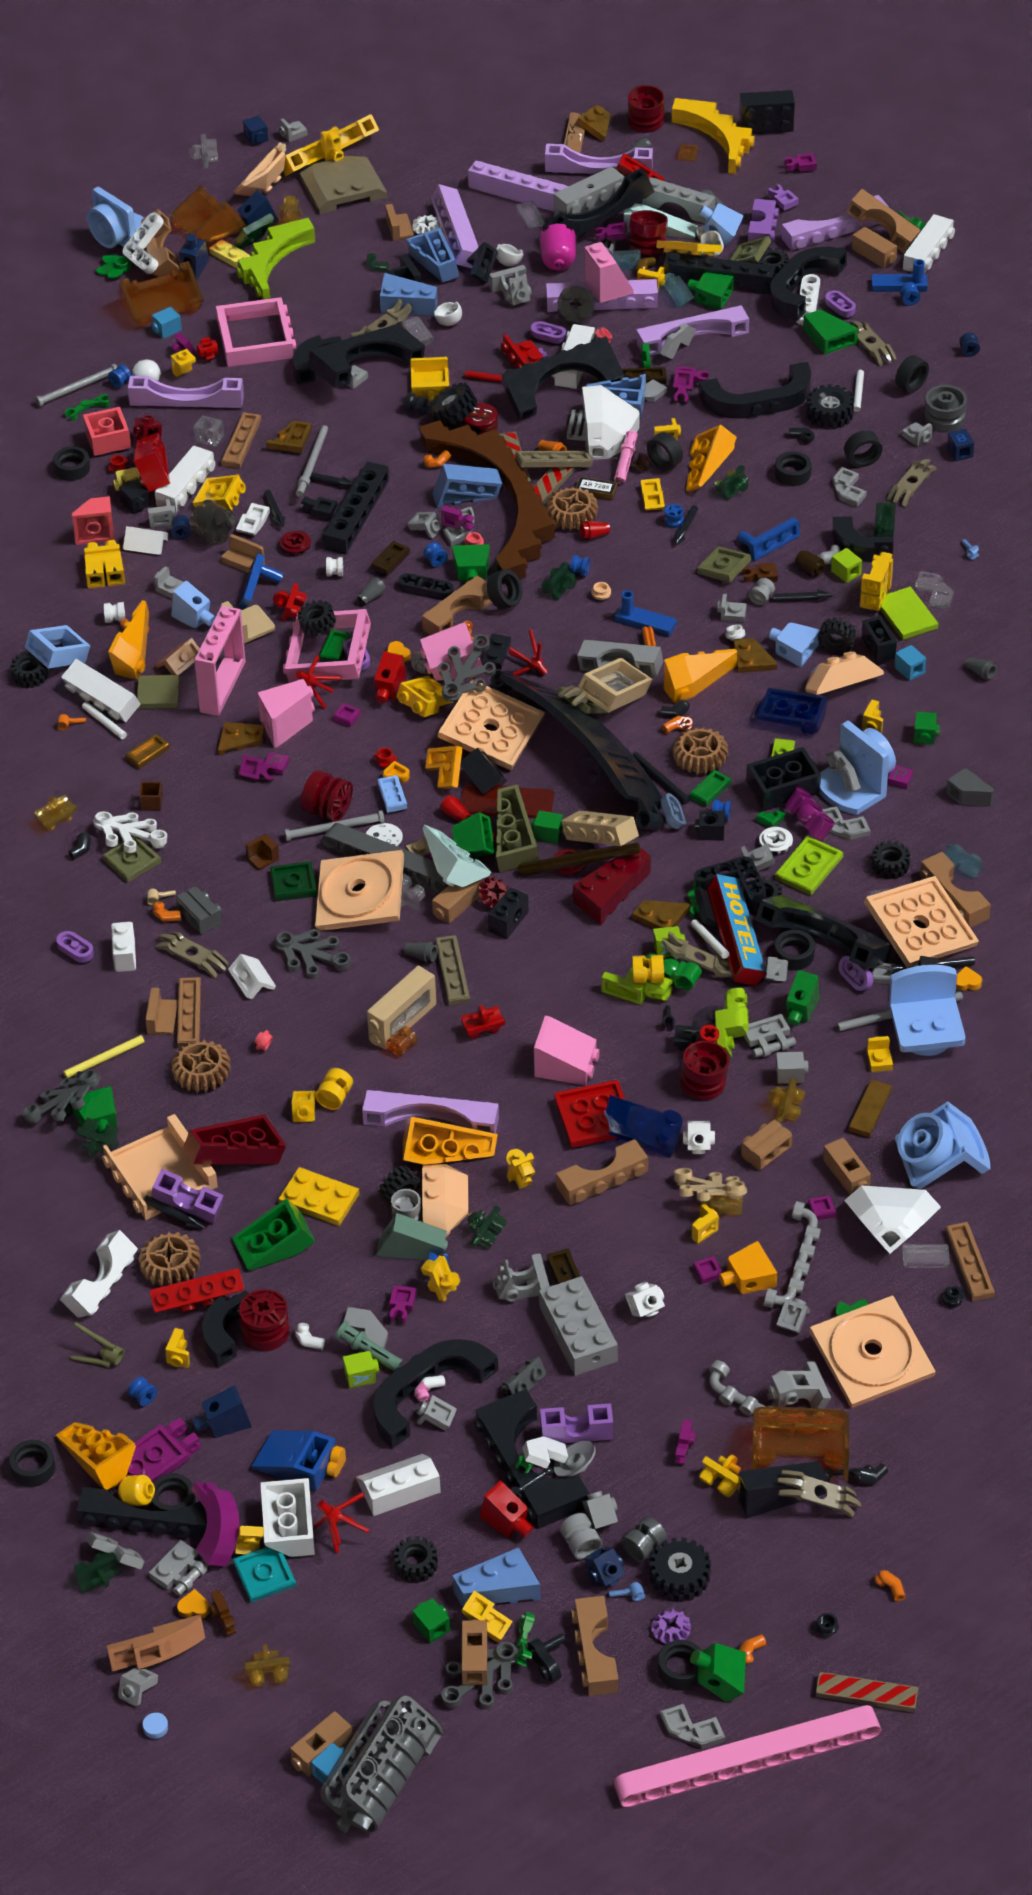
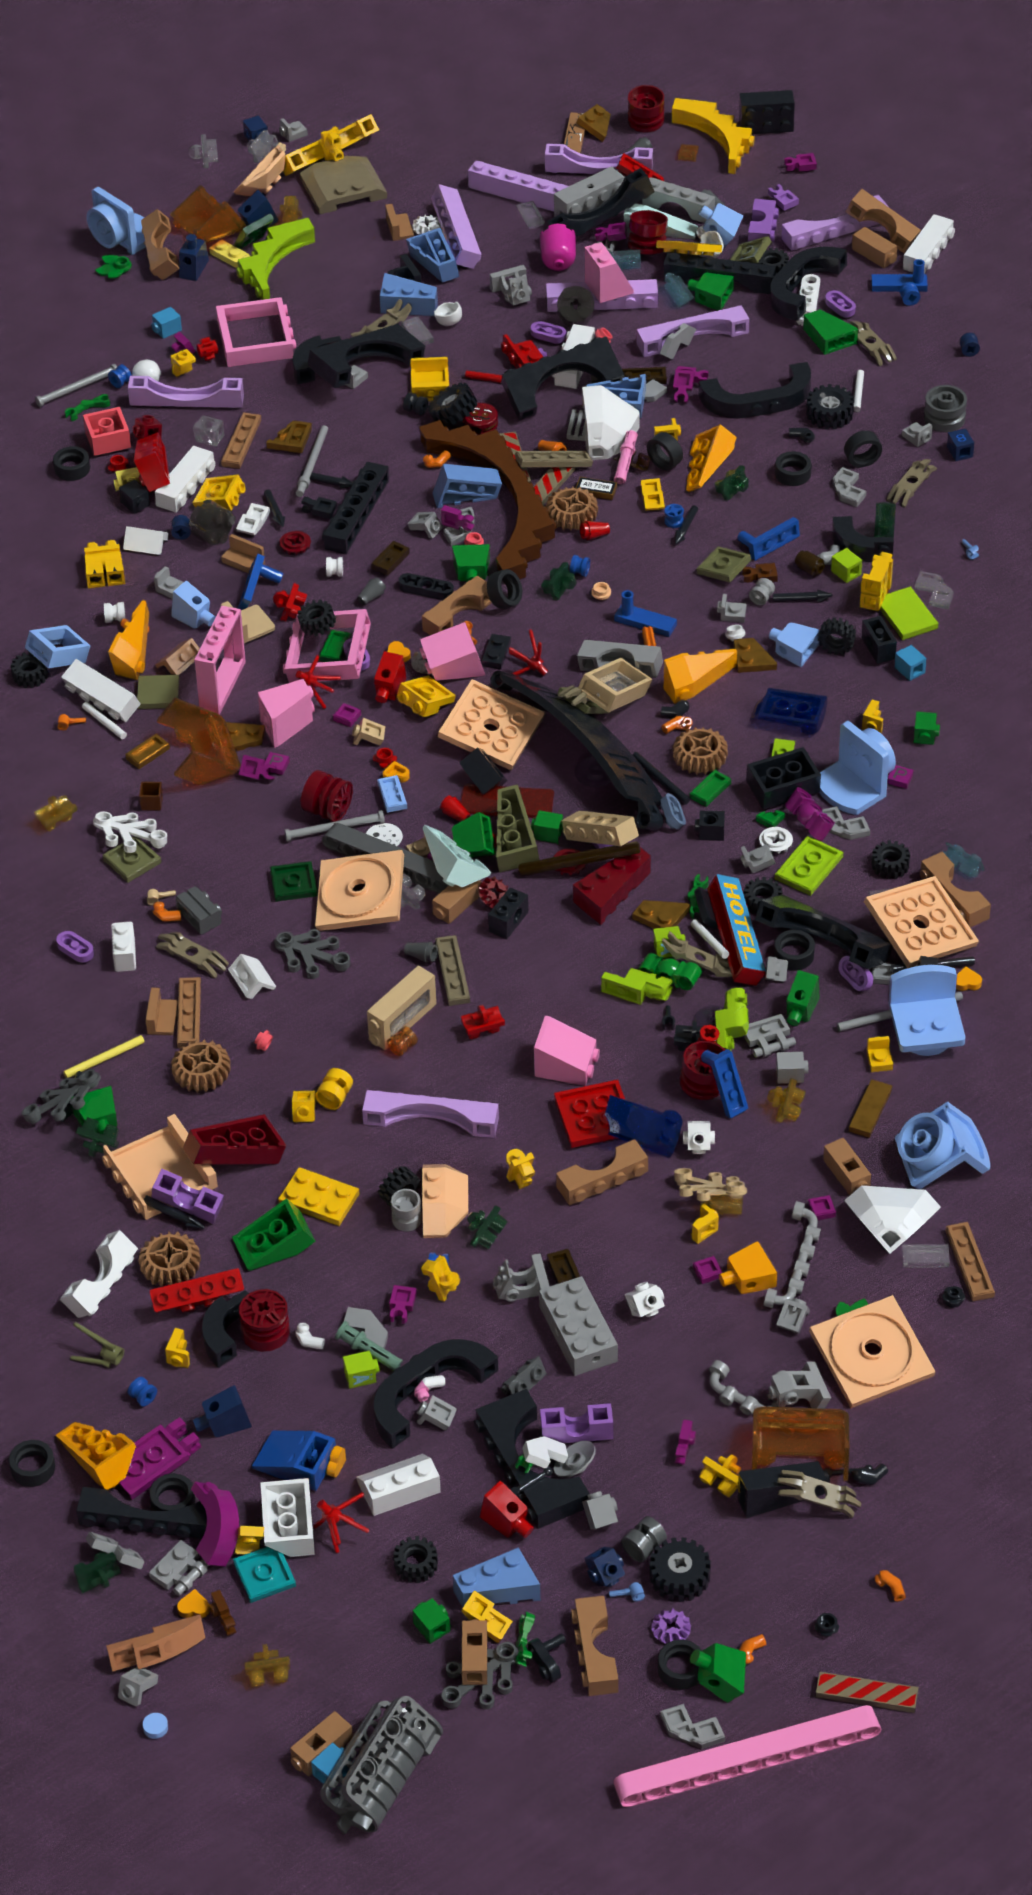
(82, 847): black arm -> none
(93, 521): coral slope -> none
(135, 1490): yellow head -> none
(149, 227): white beam -> none
(154, 295): clear orange windscreen -> none
(161, 515): light grey bracket -> none
(211, 744): none -> clear orange windscreen
(261, 145): none -> clear hips
(262, 852): reddish brown panel -> none
(368, 731): none -> tan bracket
(376, 265): clear green arm -> none
(411, 1239): sand green slope -> none
(435, 554): blue wheel -> none
(438, 1142): light orange wedge -> none
(448, 763): light orange plate -> none
(465, 671): dark grey plant -> none
(482, 262): black slope -> none
(508, 255): white hair -> none
(580, 1535): light grey wheel -> none
(644, 274): yellow bracket -> none
(645, 263): pearl gold arm -> none
(645, 355): green tile -> none
(648, 969): yellow wheel -> none
(721, 806): blue wheel -> none
(727, 1081): none -> blue piece
(736, 870): black beam -> none
(766, 1144): medium nougat brick -> none
(839, 763): light grey tile -> none
(841, 672): light nougat wedge -> none
(912, 373): black tyre -> none
(915, 221): green plate -> none
(969, 789): dark grey slope -> none
(984, 668): dark grey cone -> none

